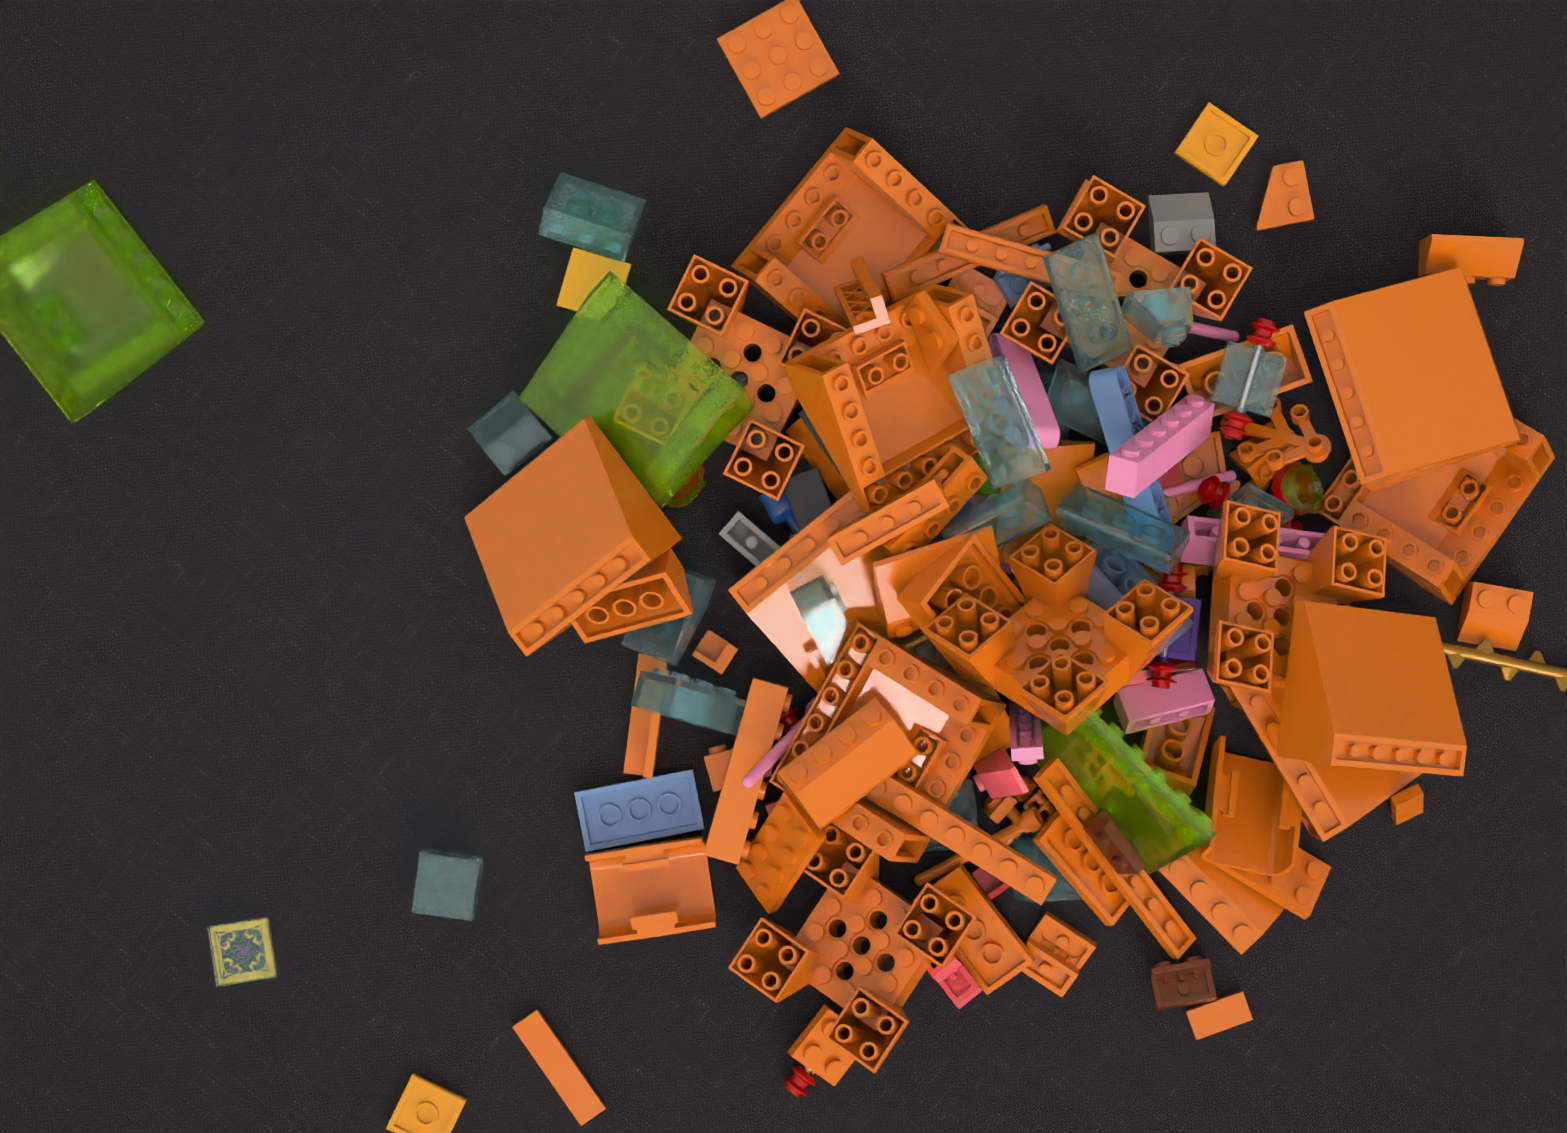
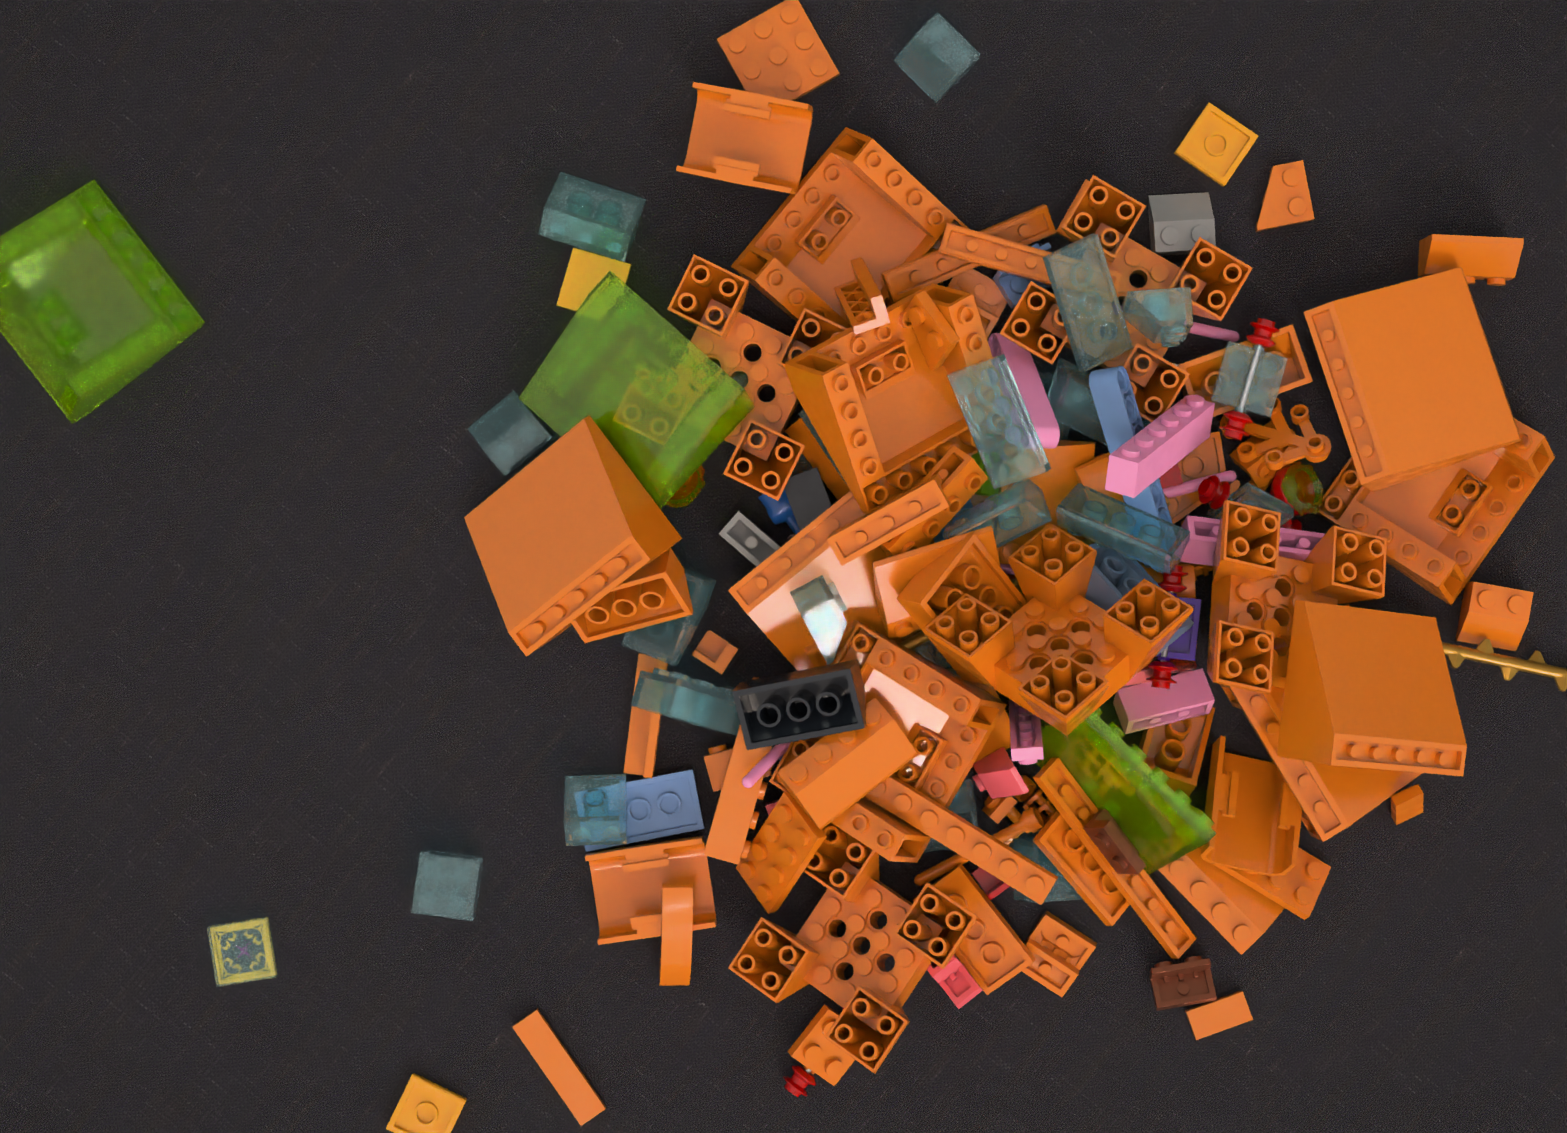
(595, 810): none -> clear light blue slope
(676, 934): none -> orange slope
(748, 139): none -> orange piece
(801, 704): none -> black slope
(937, 57): none -> clear light blue slope

